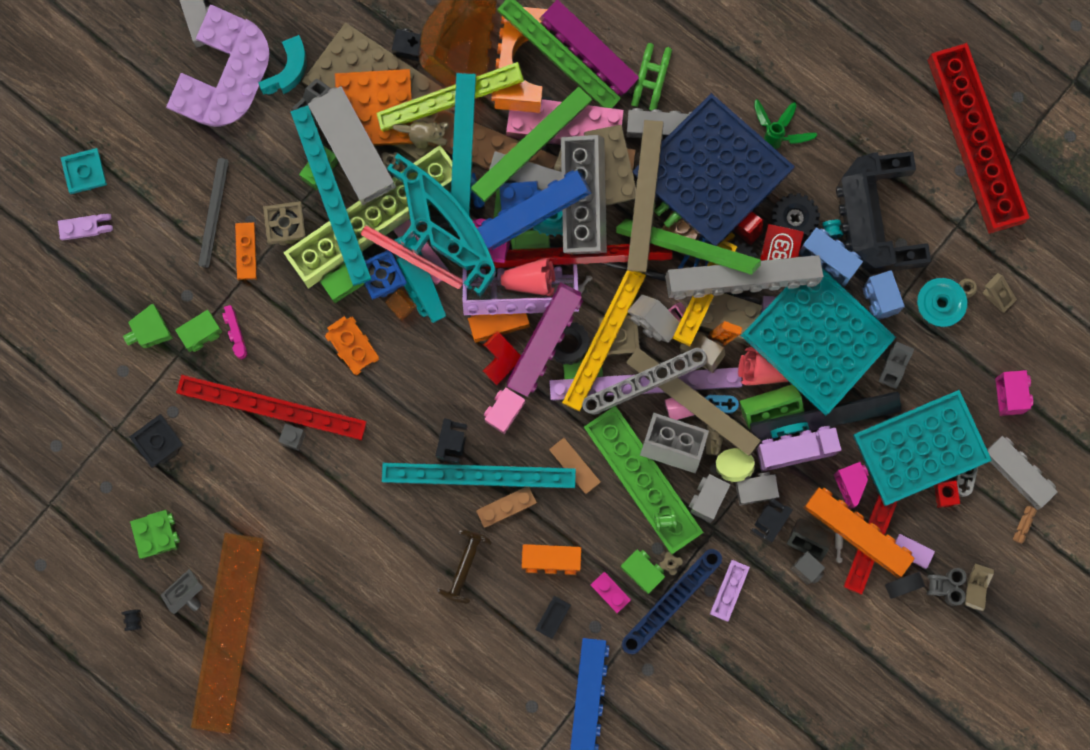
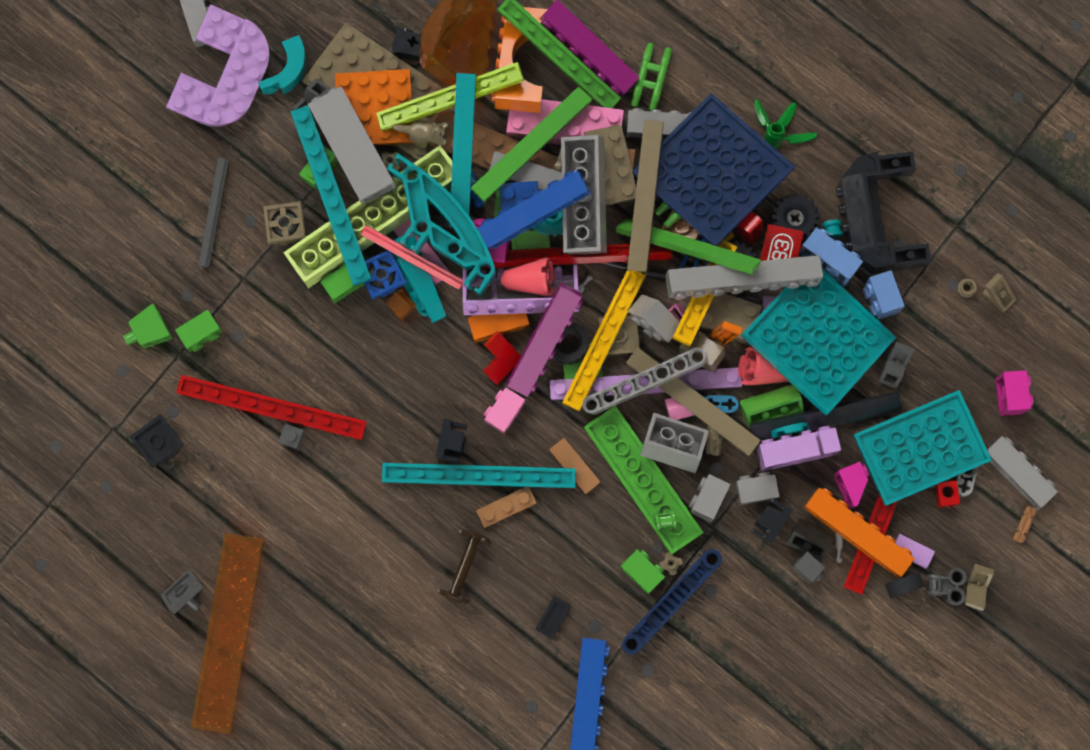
(83, 171): teal plate -> none
(83, 226): lavender hinge -> none
(132, 620): black bush -> none
(155, 534): bright green plate -> none
(235, 332): dark pink hinge -> none
(246, 251): orange plate -> none
(351, 344): orange piece -> none
(551, 559): orange brick -> none
(610, 592): dark pink plate -> none
(729, 590): lavender plate -> none
(734, 465): yellowish green tile -> none
(950, 293): teal gear -> none
(978, 138): red brick -> none

